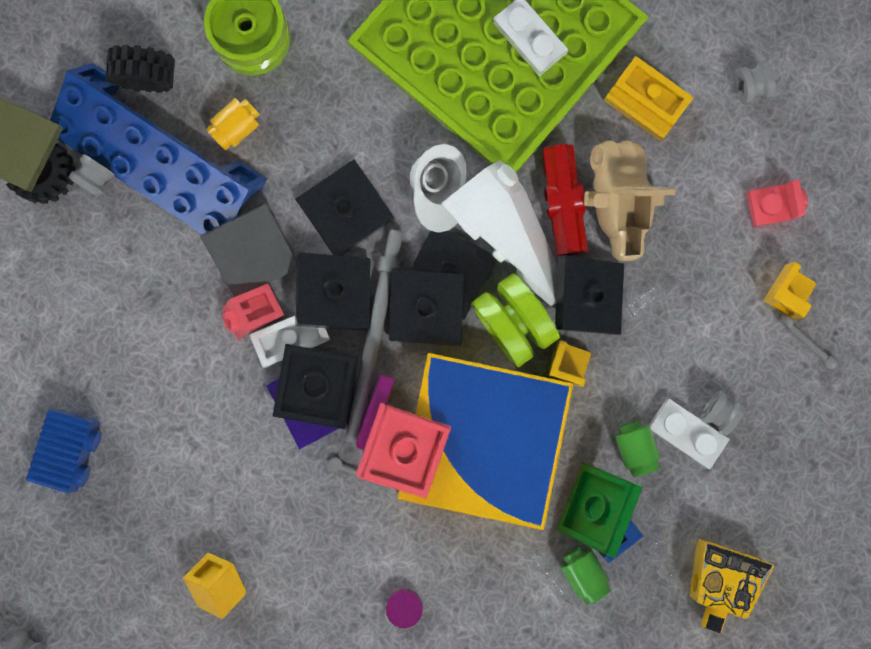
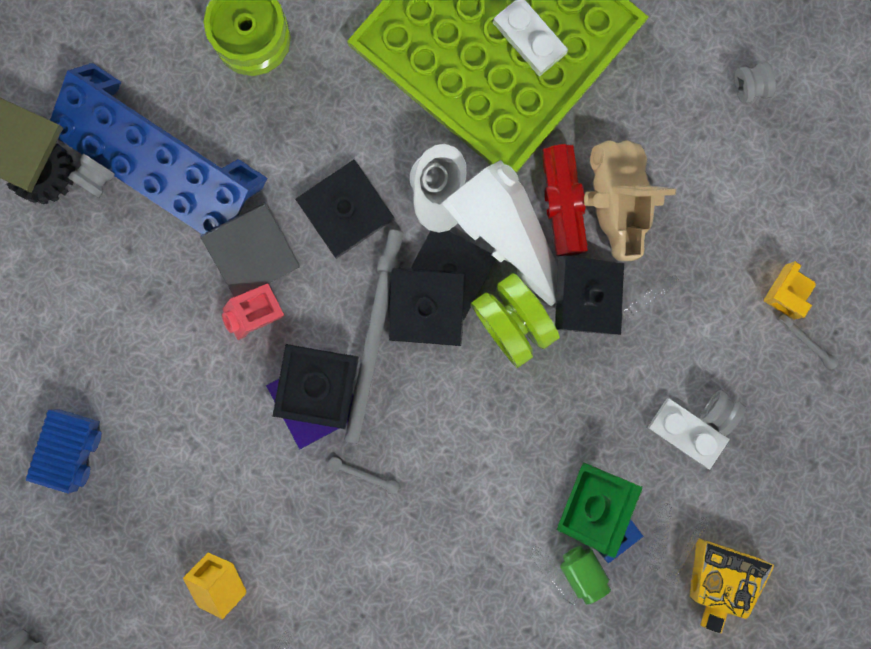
(140, 68): black tyre -> none
(233, 123): yellow brick -> none
(271, 340): white plate -> none
(332, 292): black plate -> none
(382, 394): magenta plate -> none
(403, 451): coral tile -> none
(404, 608): magenta tile -> none
(500, 439): blue tile -> none
(568, 363): yellow panel -> none
(638, 448): bright green brick -> none
(648, 98): yellow plate -> none
(777, 203): coral bracket -> none

